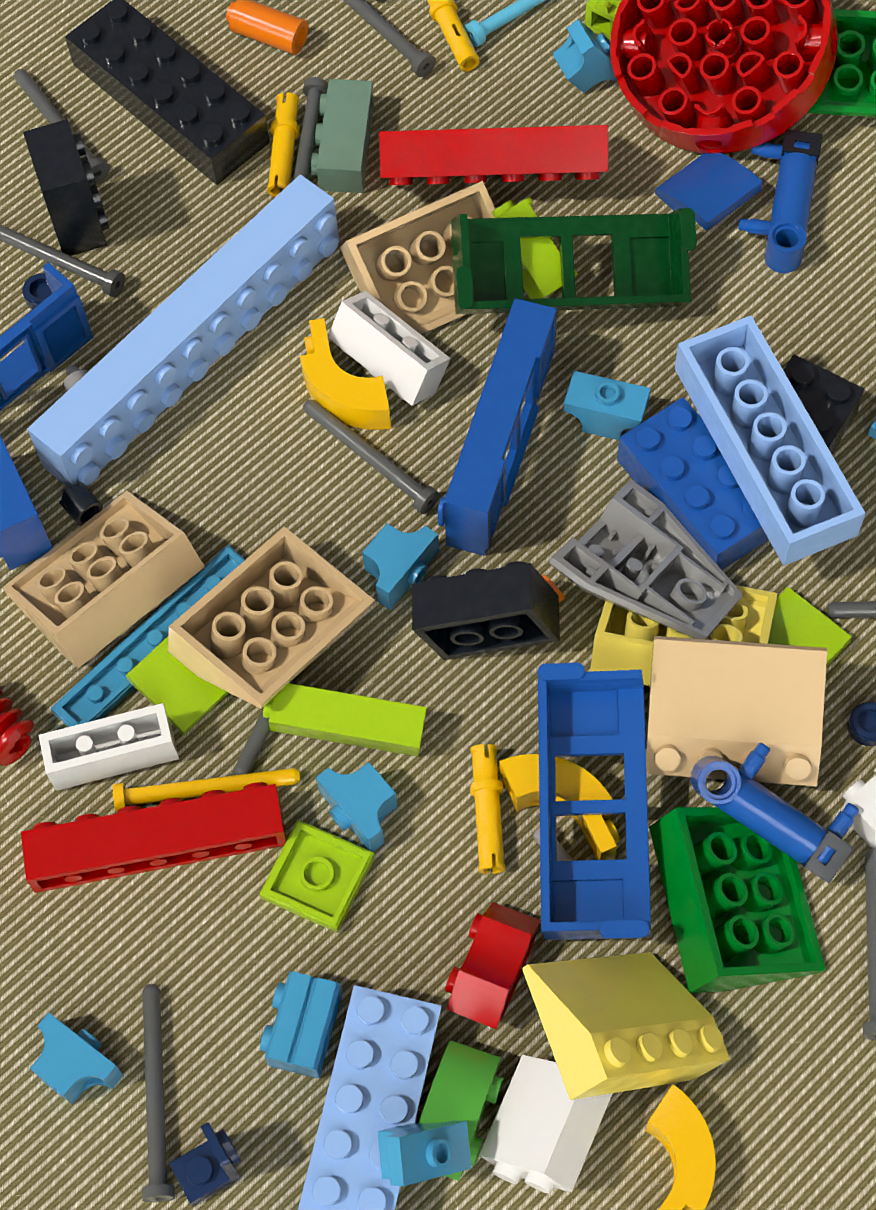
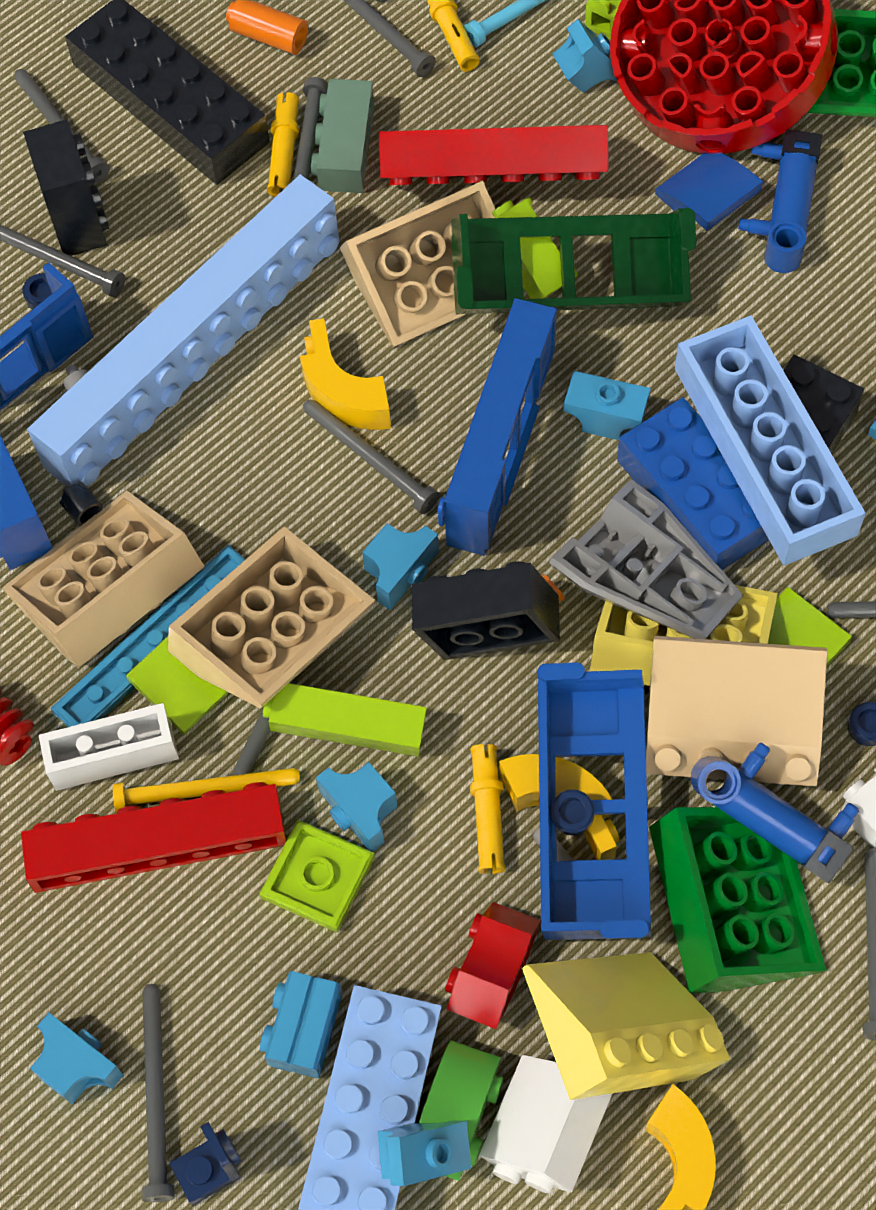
(388, 347): white brick -> none
(572, 812): none -> dark blue tile

